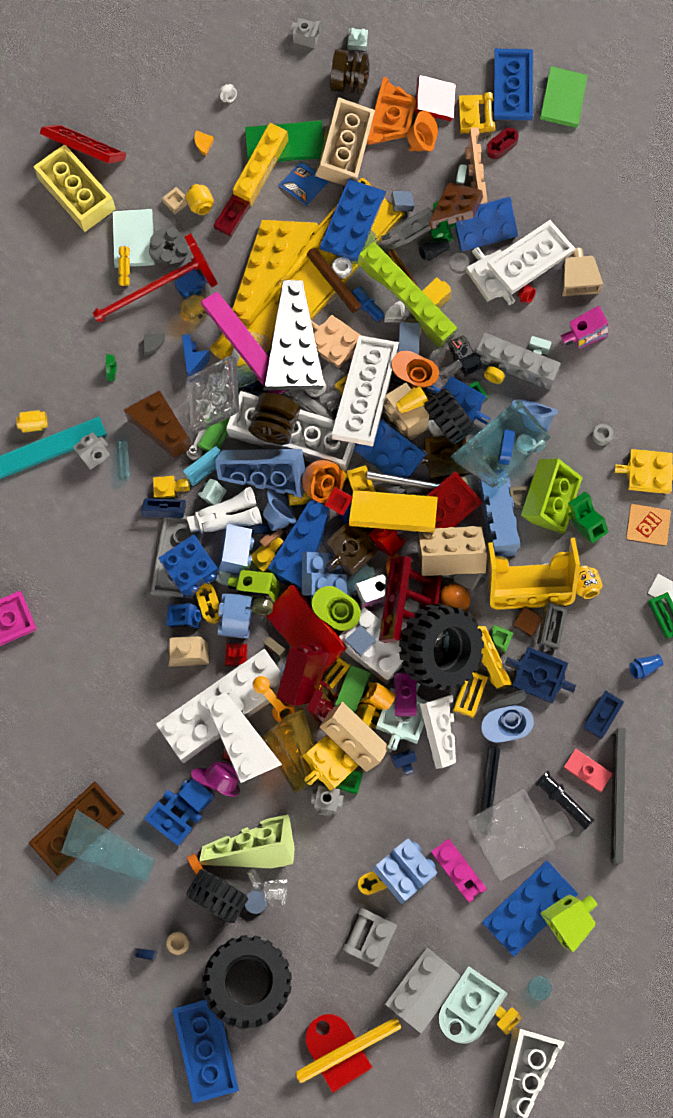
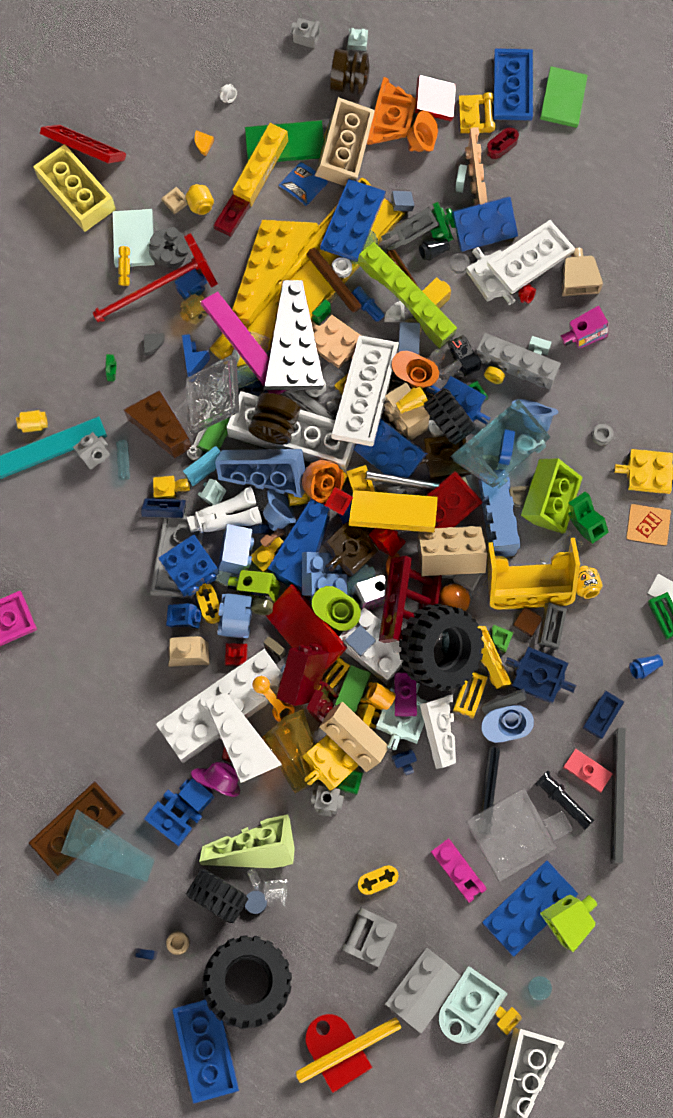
(194, 863): orange tile -> none
(321, 312): none -> green tile
(405, 870): plate -> none
(456, 204): reddish brown wing -> none

